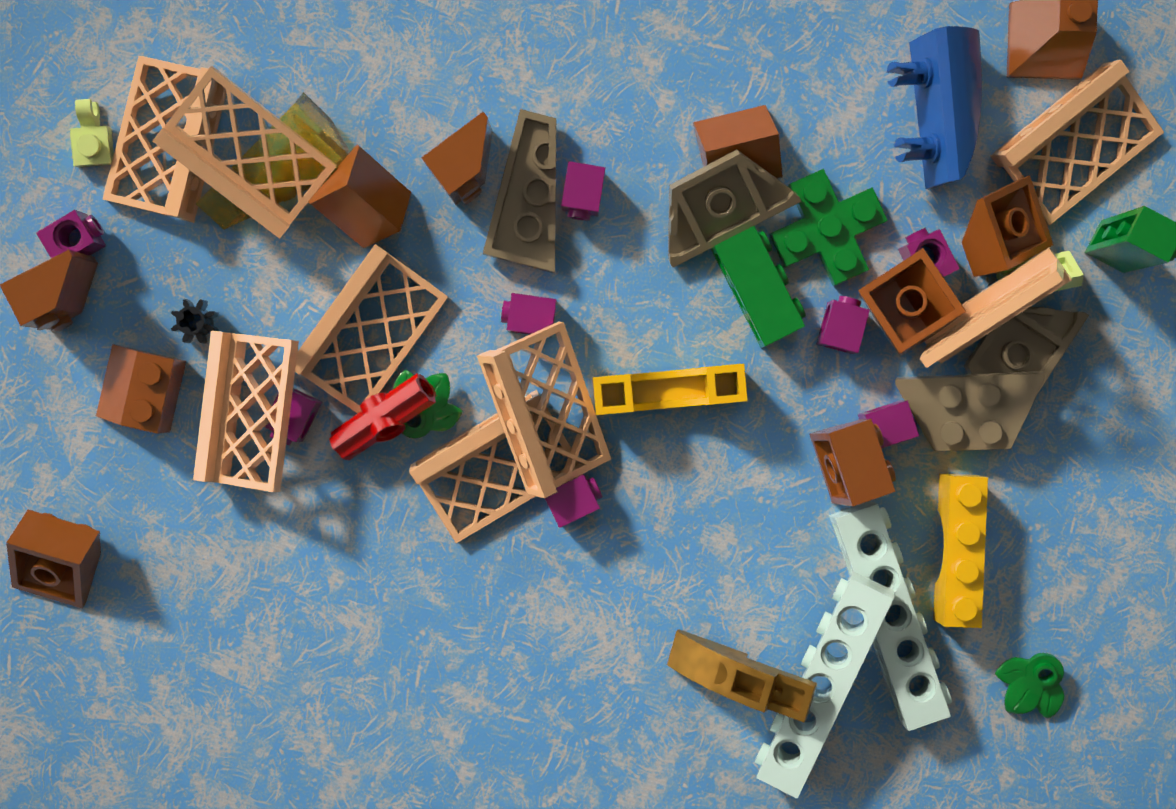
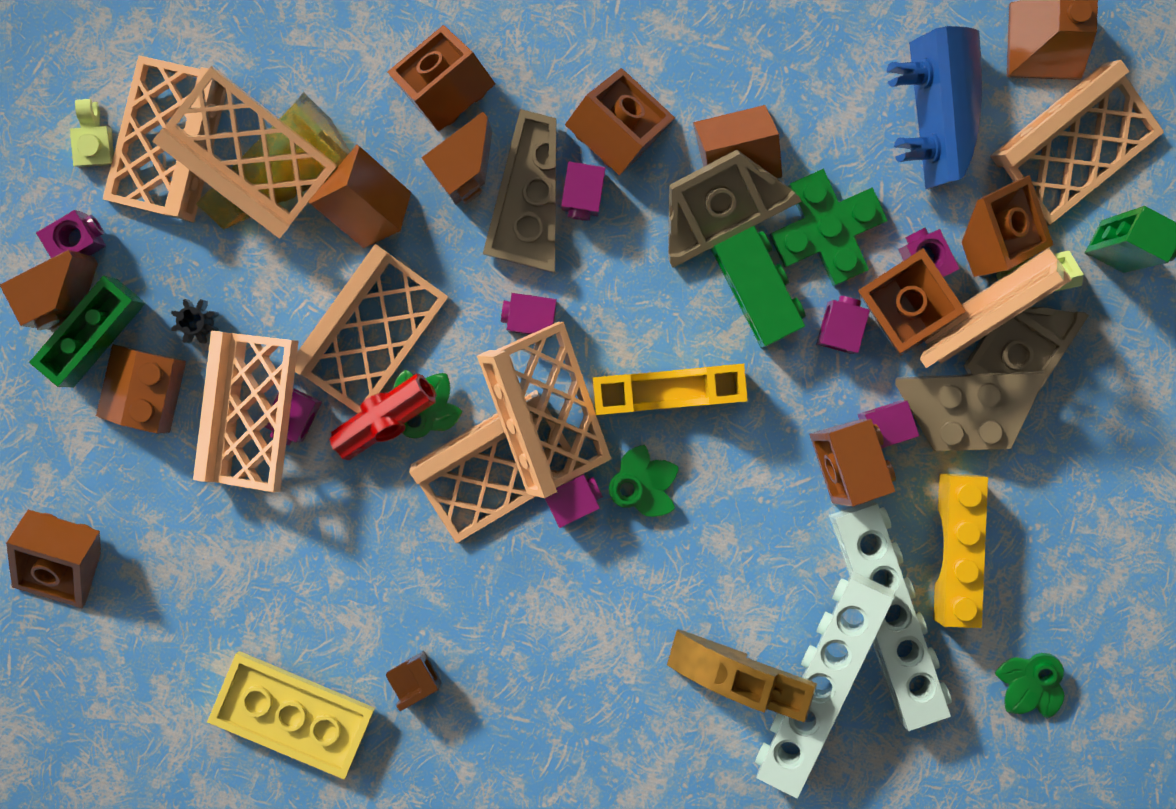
(87, 332): none -> green brick
(291, 715): none -> light yellow plate
(413, 680): none -> reddish brown panel
(442, 78): none -> dark orange slope
(619, 121): none -> dark orange slope
(649, 483): none -> green plate

